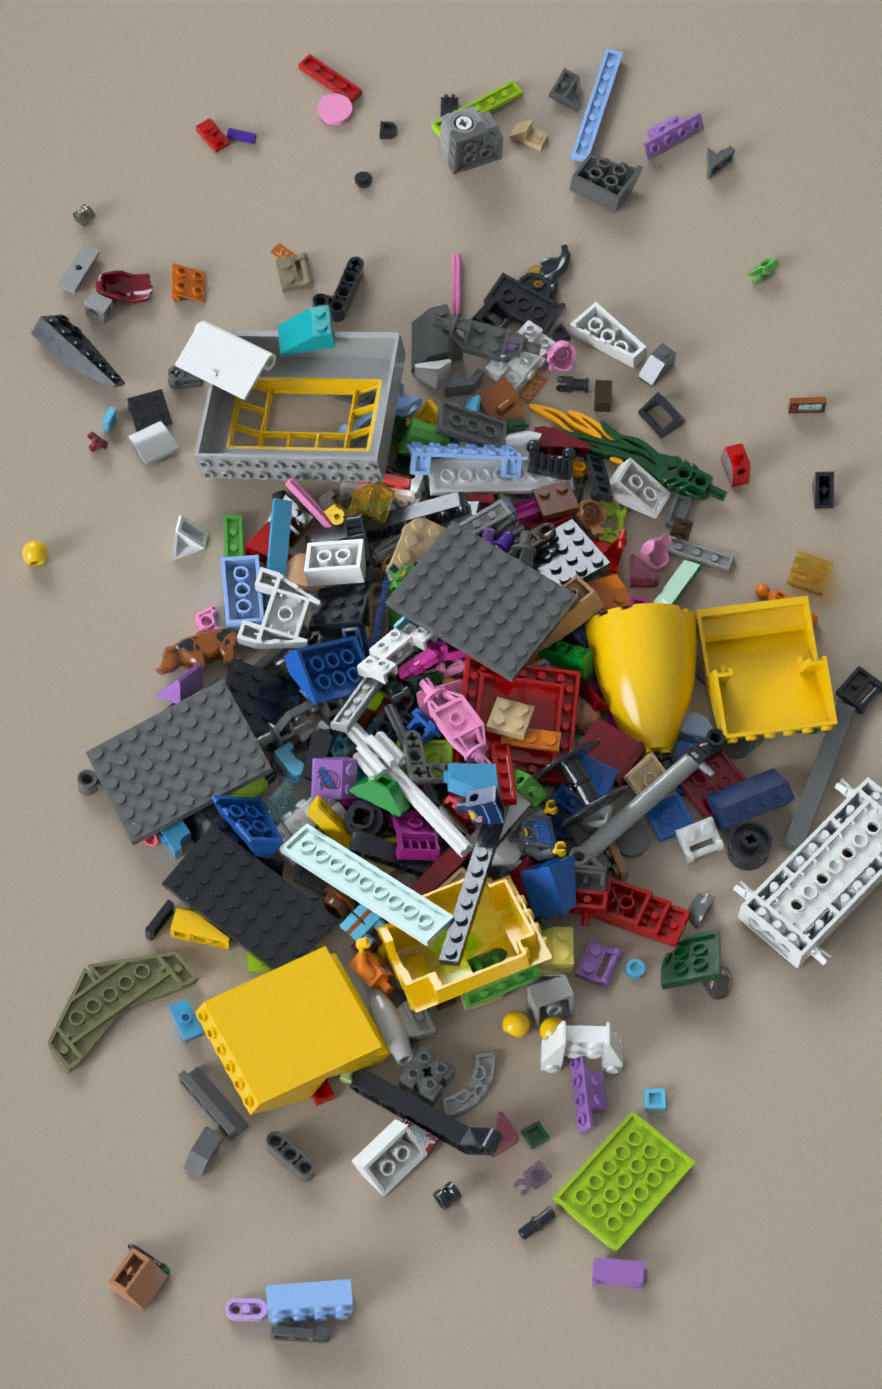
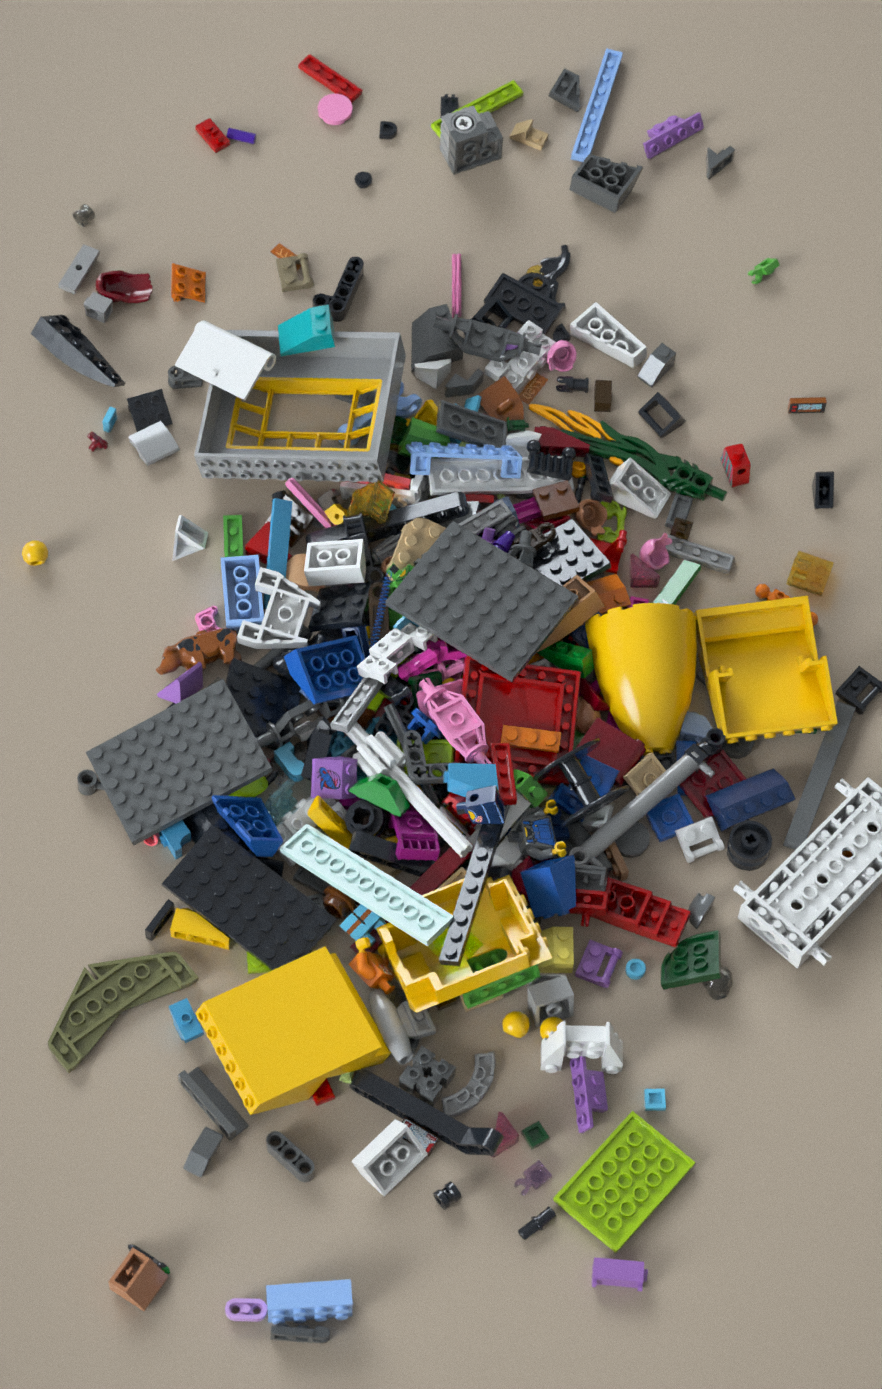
(510, 718): tan plate -> none

